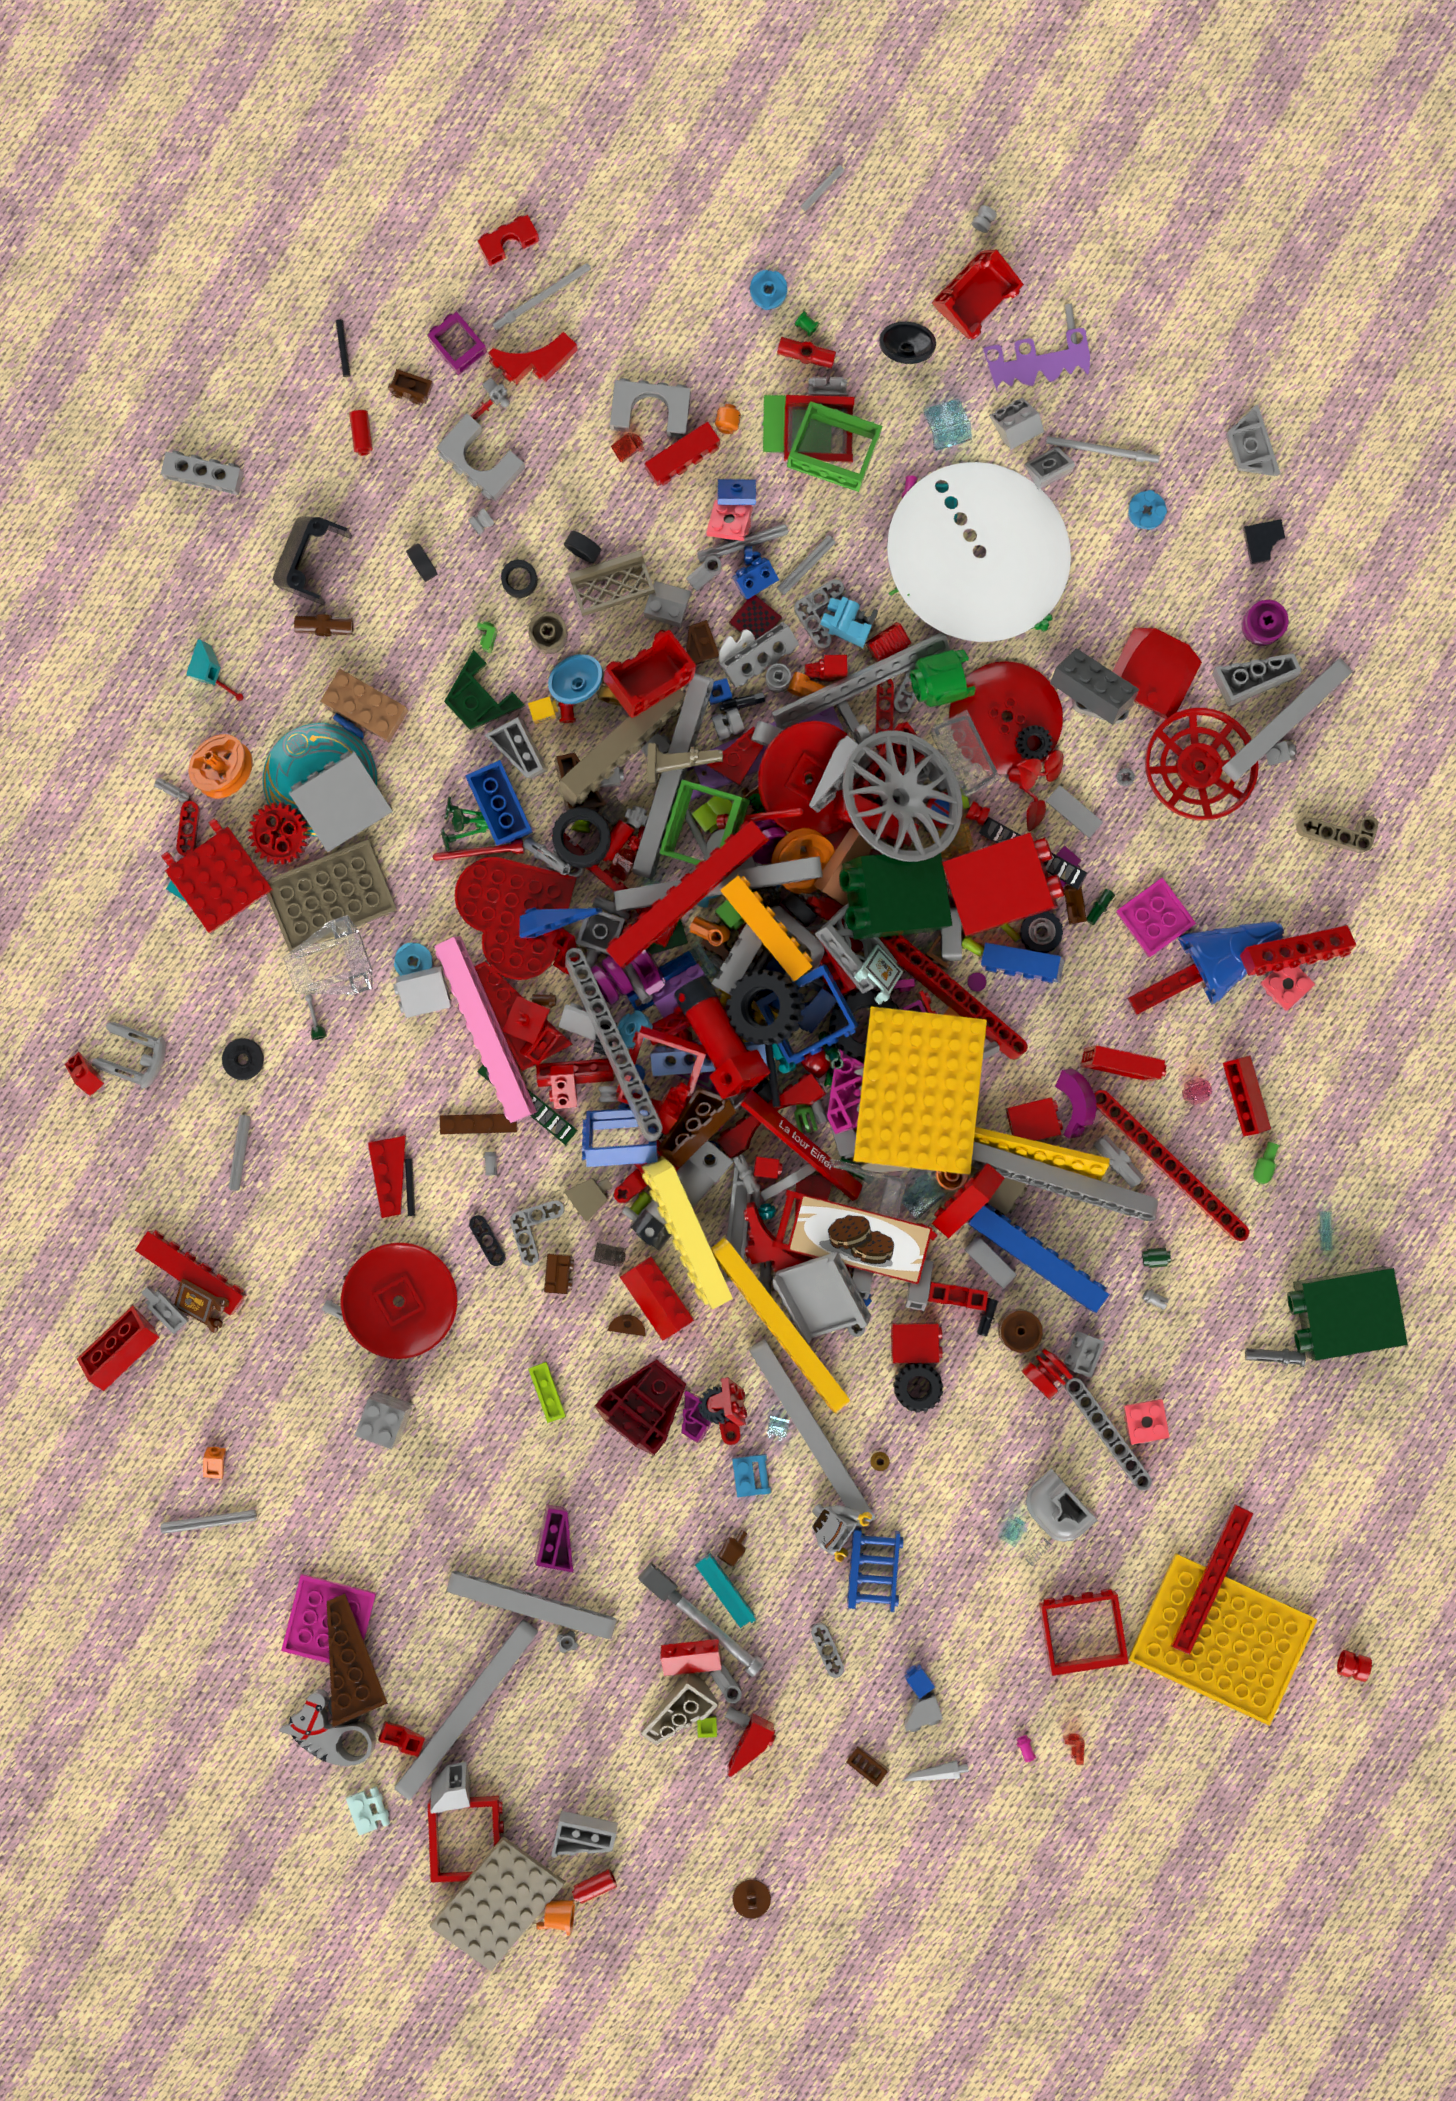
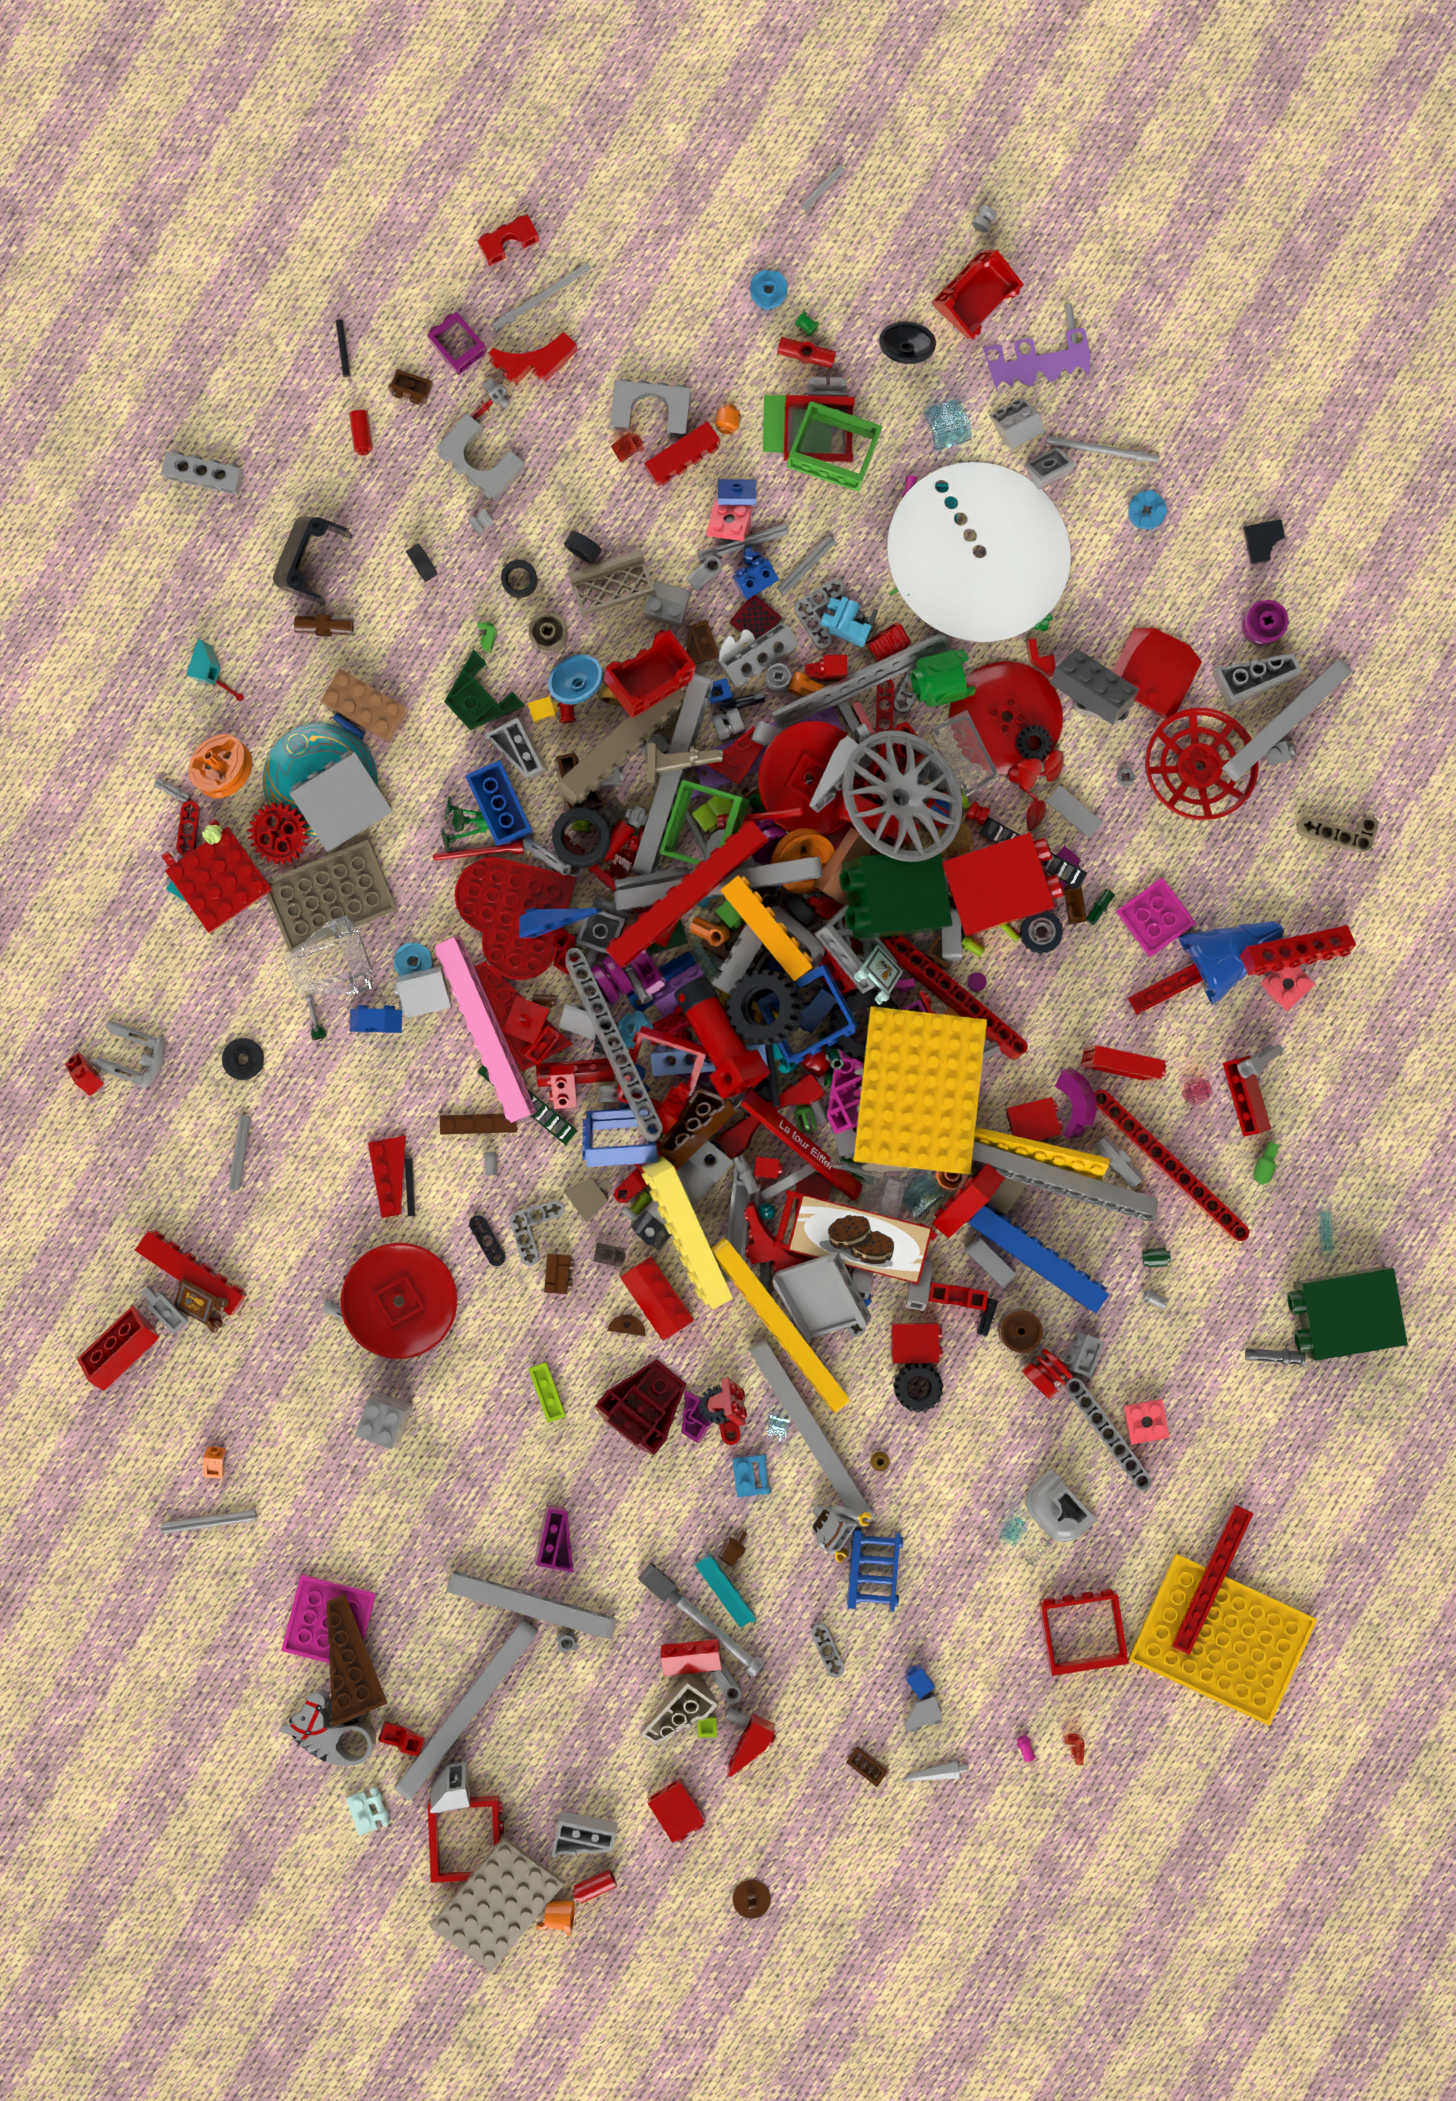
(212, 833): none -> yellowish green plate
(375, 1020): none -> blue brick
(651, 879): none -> light grey axle
(677, 1811): none -> red brick
(861, 716): none -> red tile
(1022, 962): blue wedge -> none
(1044, 663): none -> red slope
(1252, 445): light grey wing -> none
(1255, 1063): none -> light grey plate
(1356, 1666): red wheel -> none

